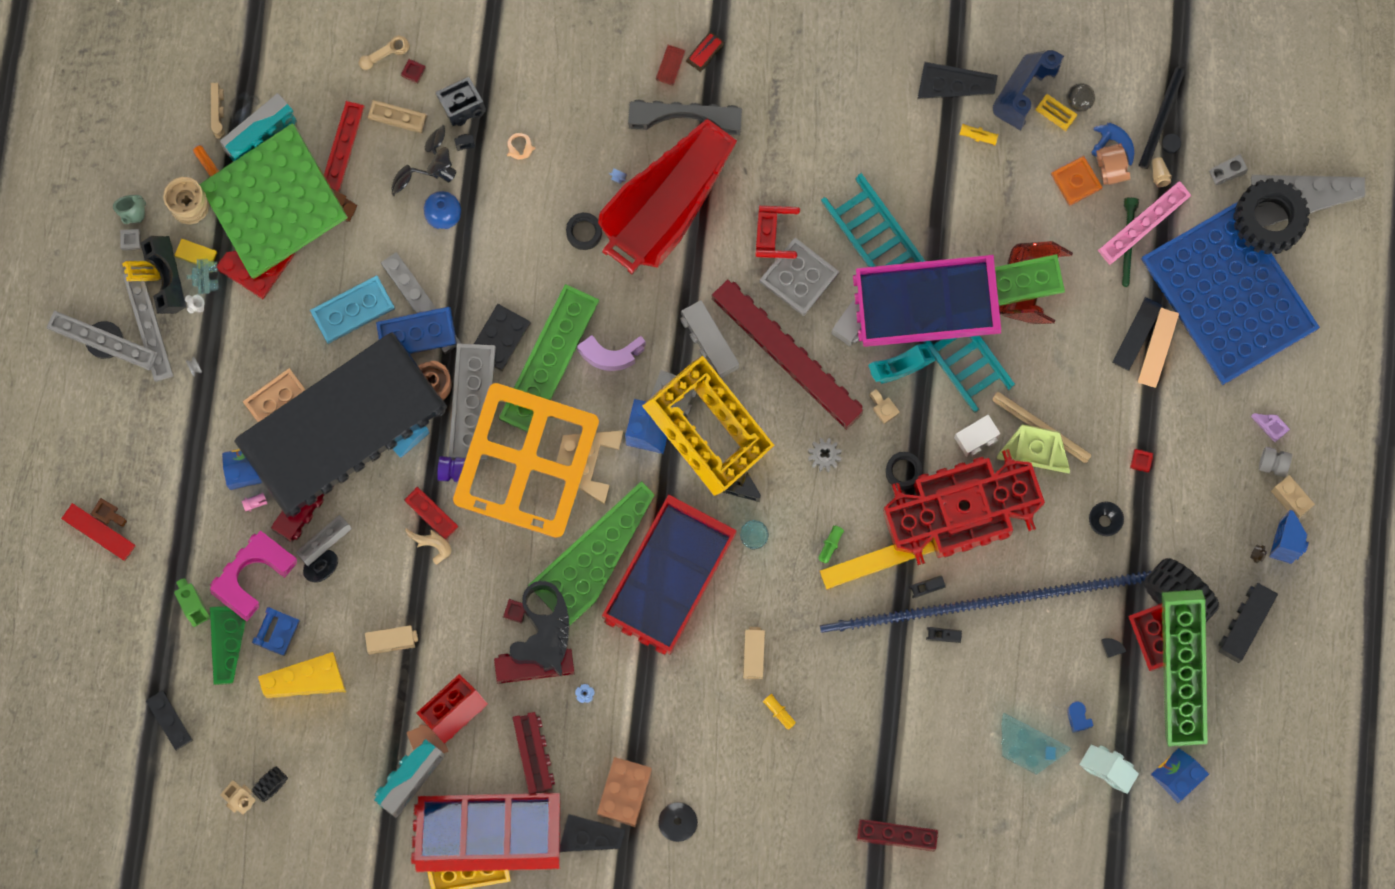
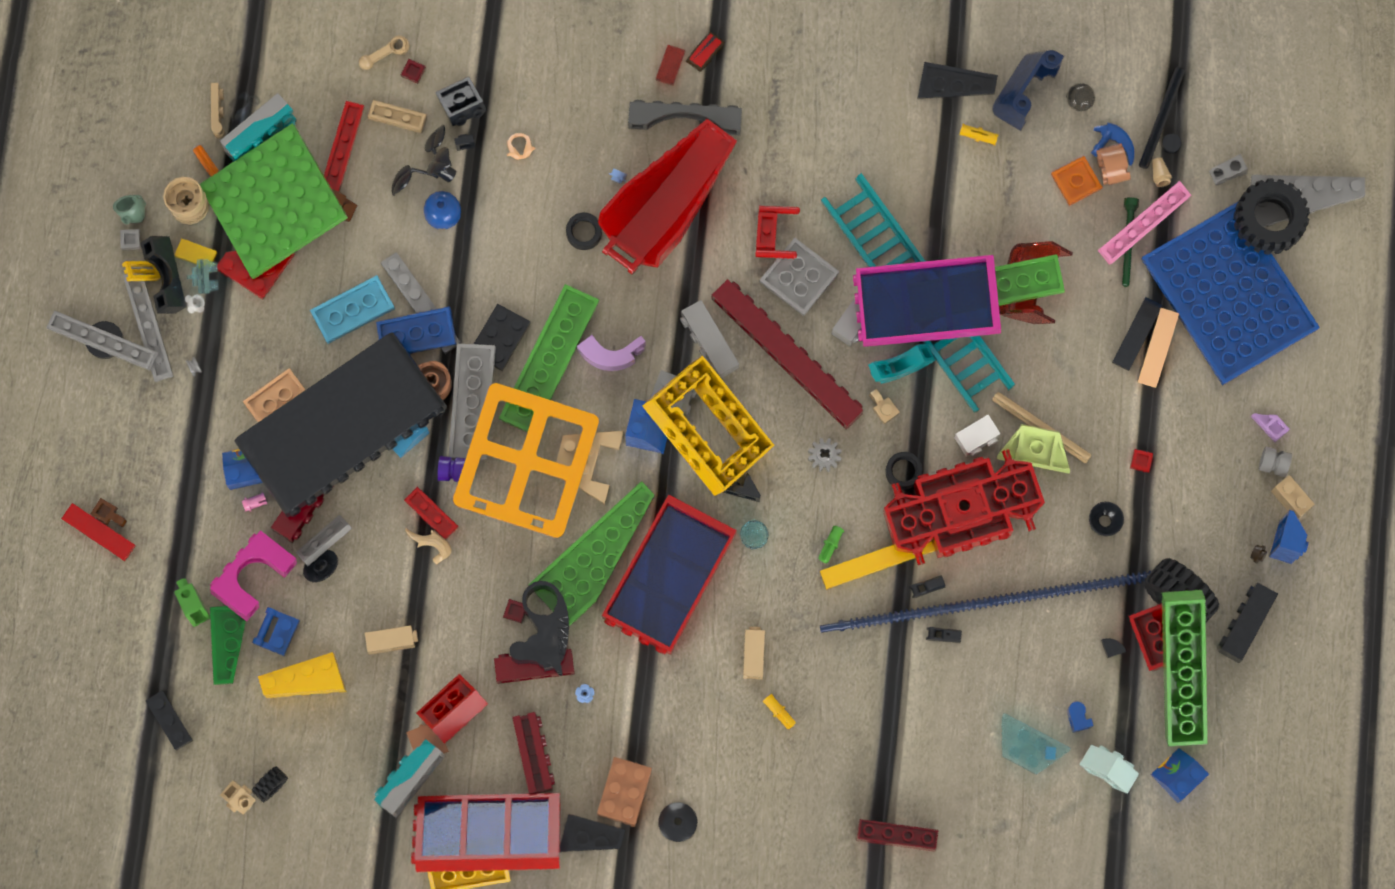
(1073, 115): yellow tile -> none

